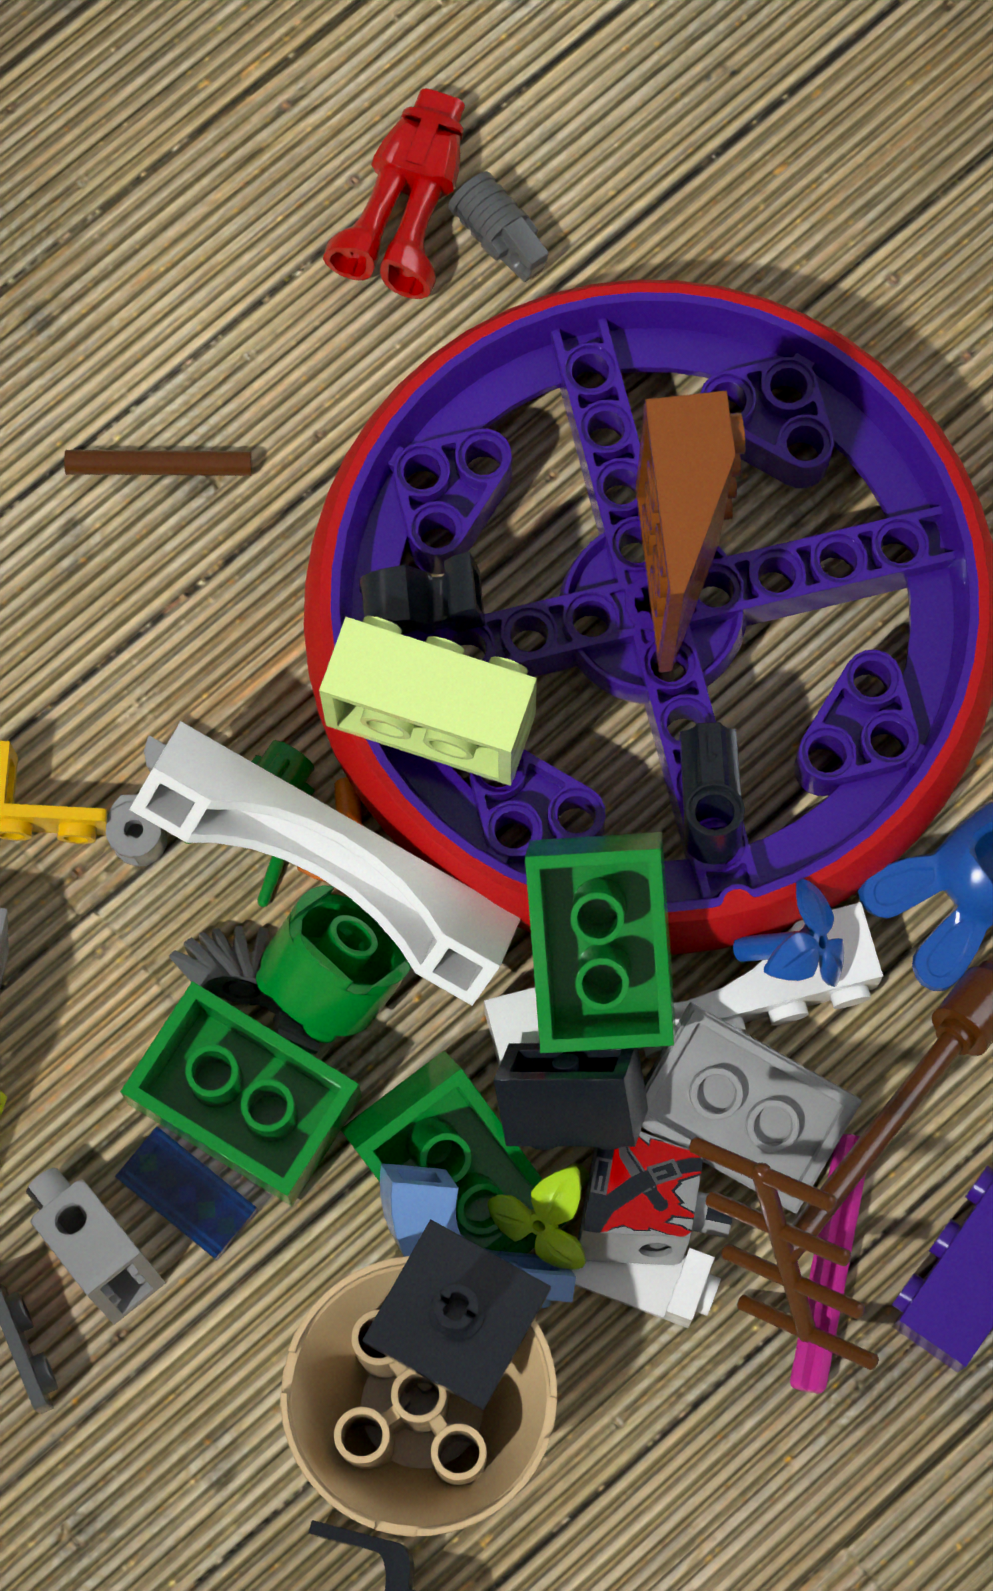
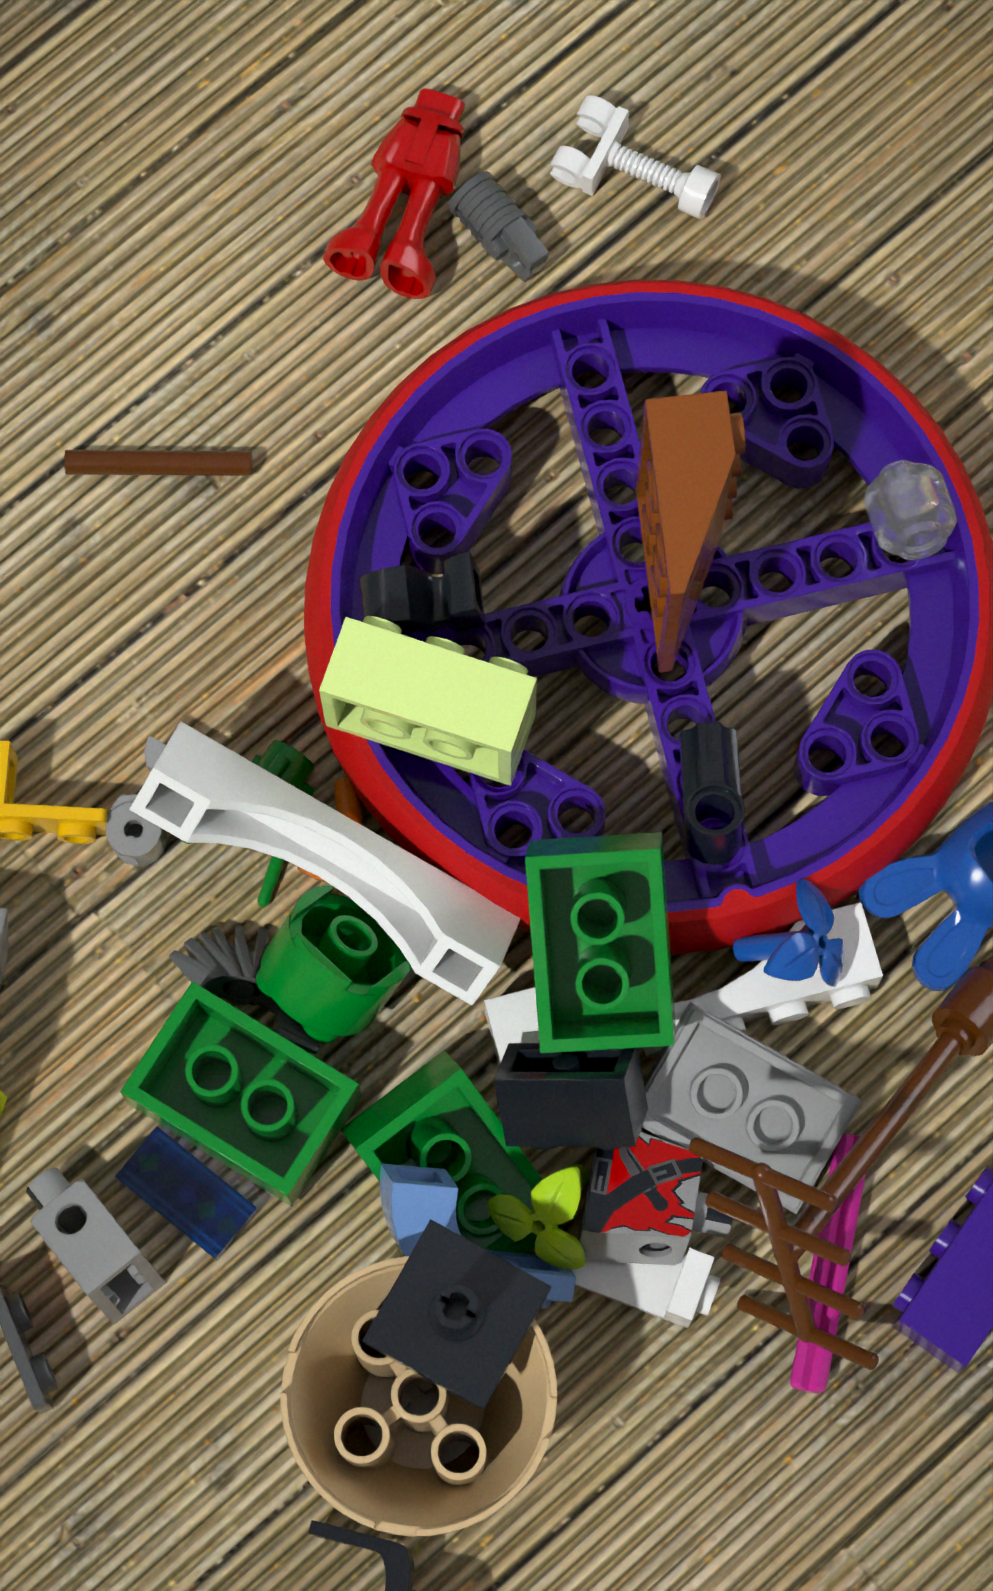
(603, 120): none -> white bar
(910, 509): none -> clear head

